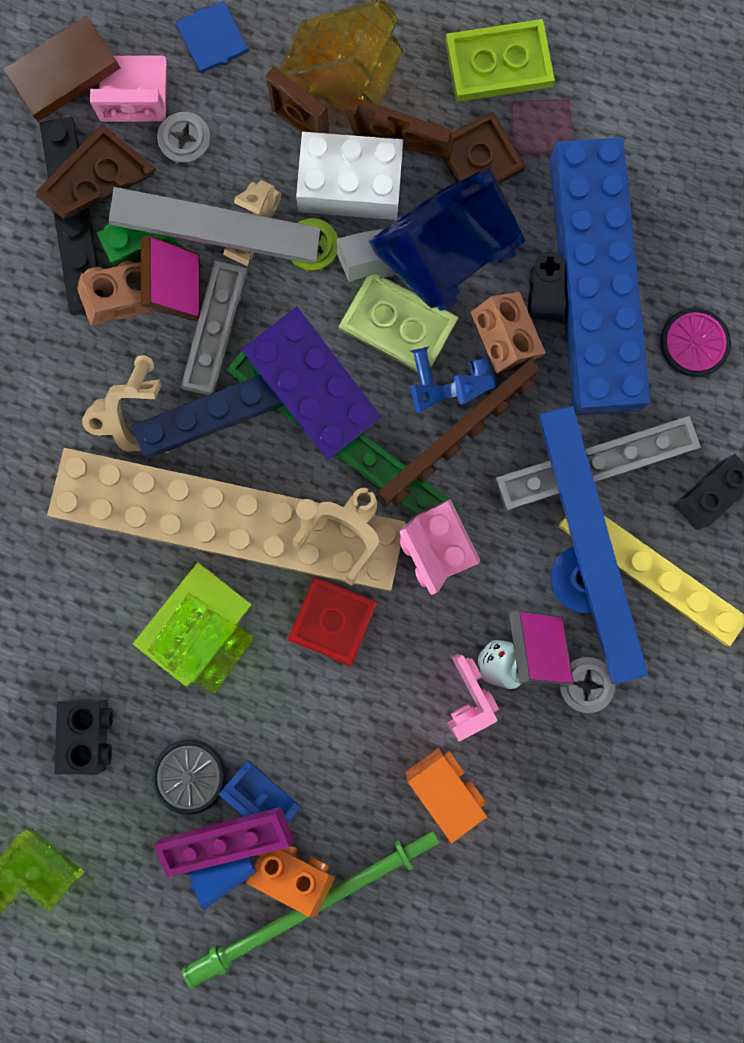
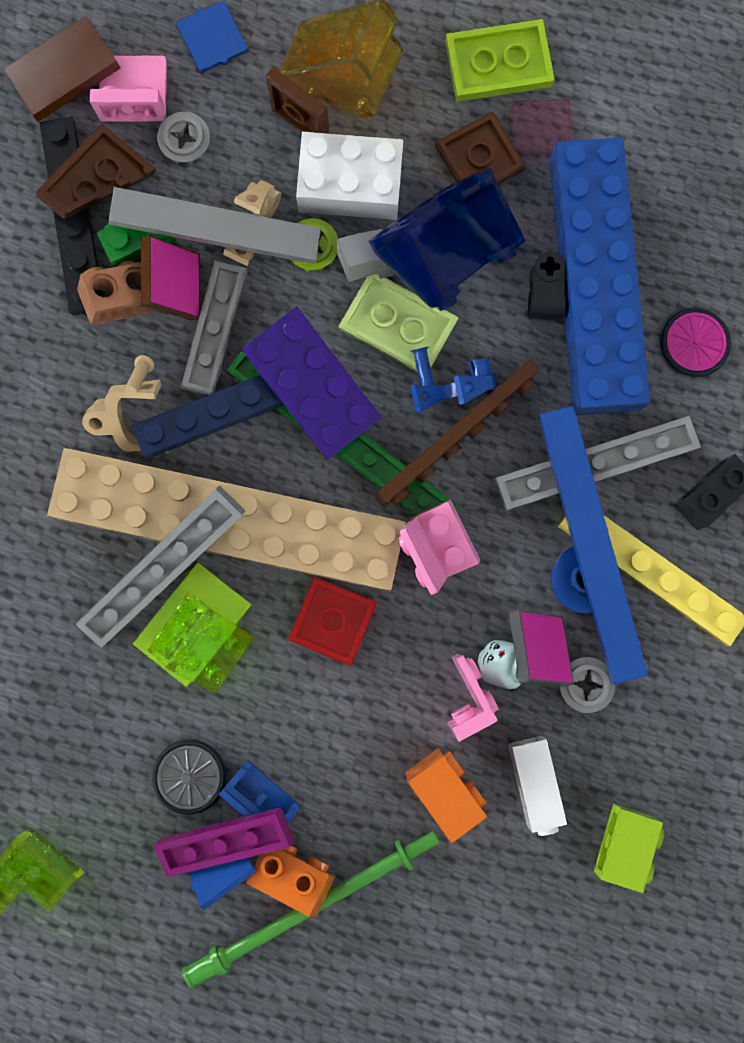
(72, 734): black brick -> none
(161, 566): none -> light grey plate
(350, 516): tan piece -> none
(380, 122): reddish brown wing -> none
(507, 331): nougat brick -> none
(537, 785): none -> white brick
(629, 848): none -> lime brick

